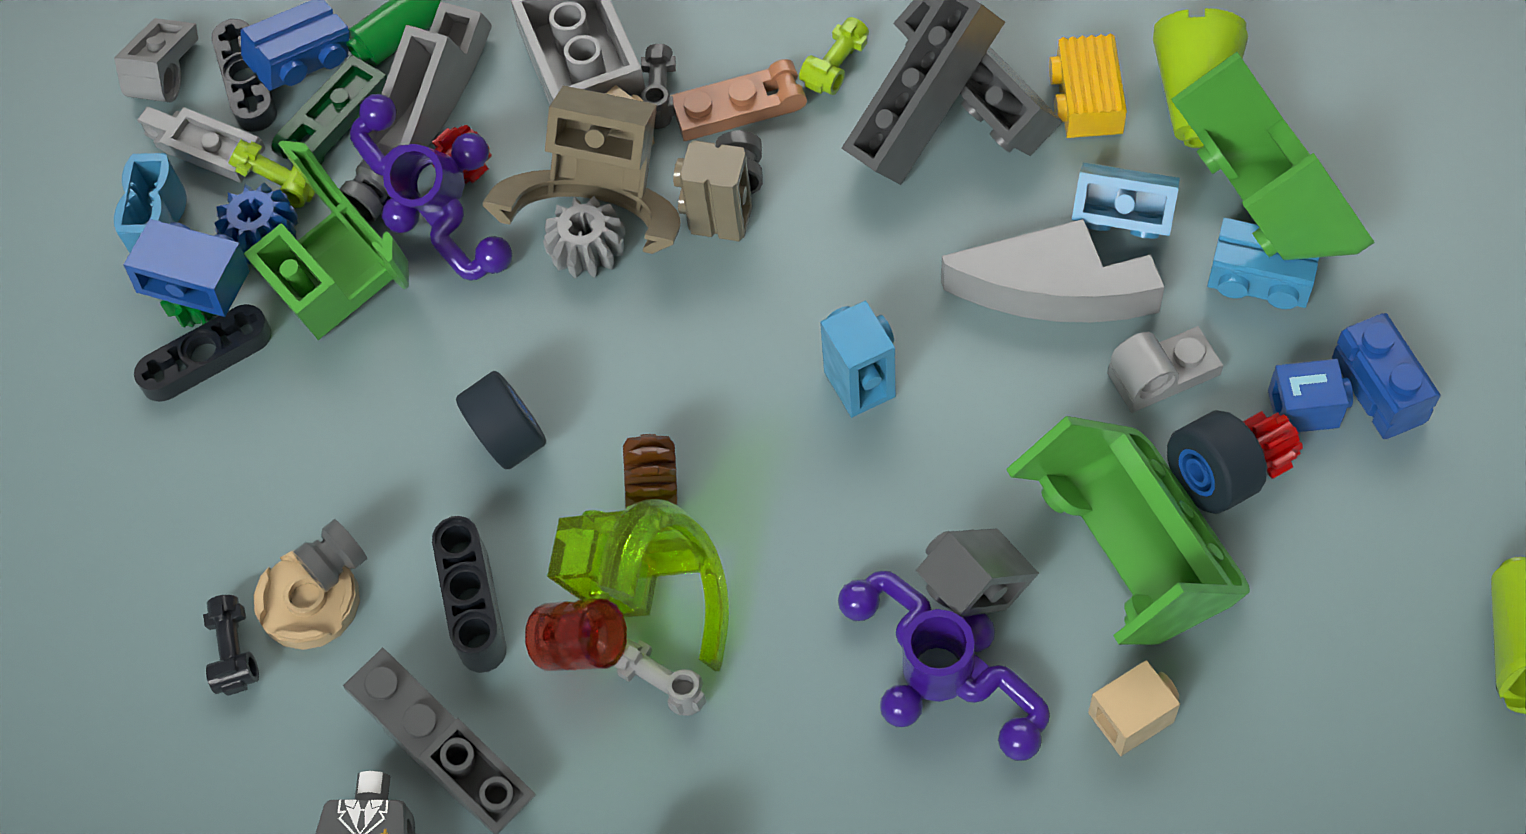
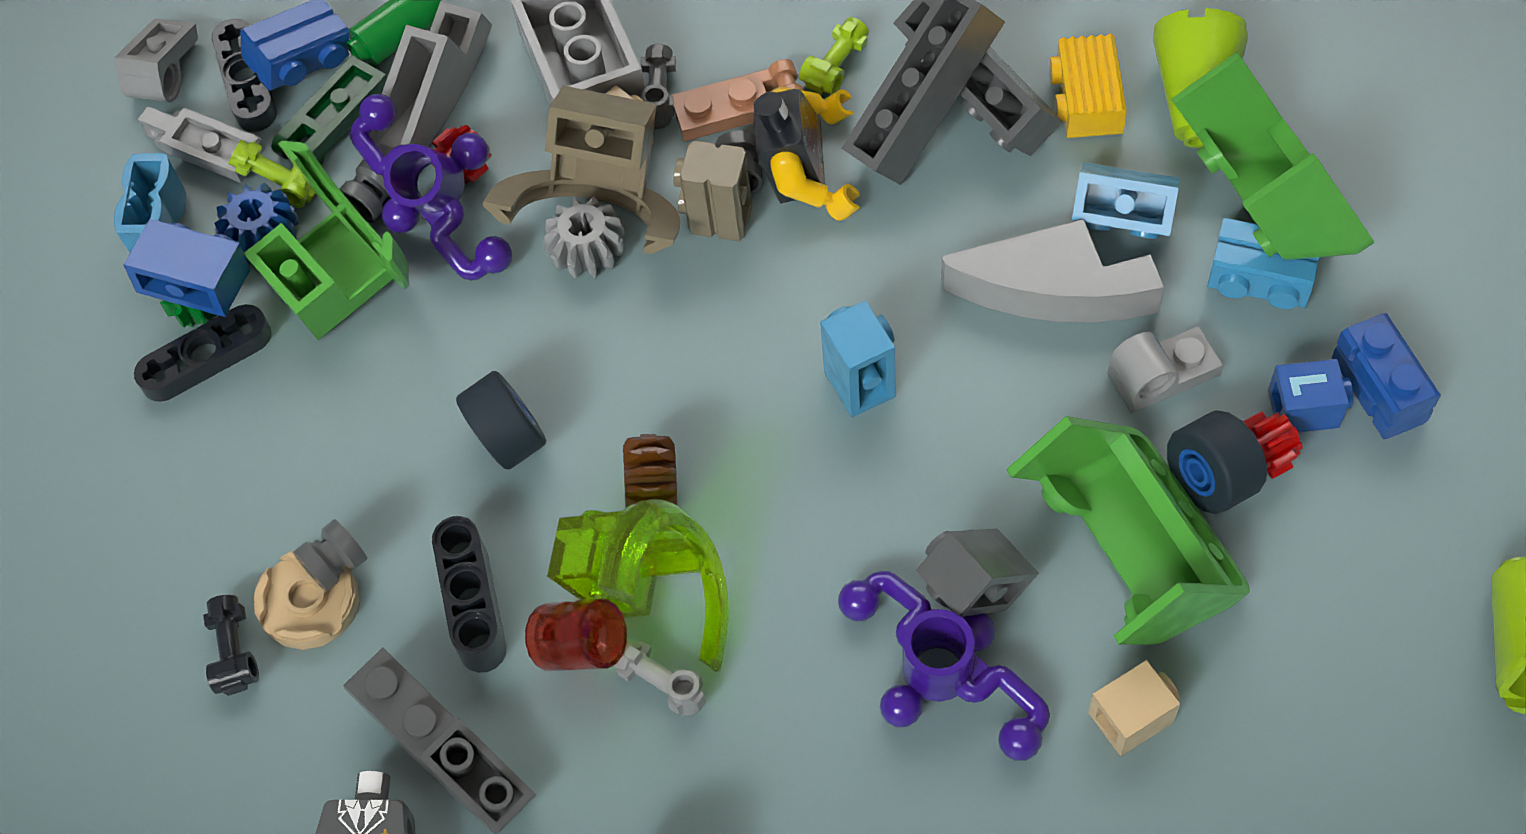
(792, 149): none -> torso

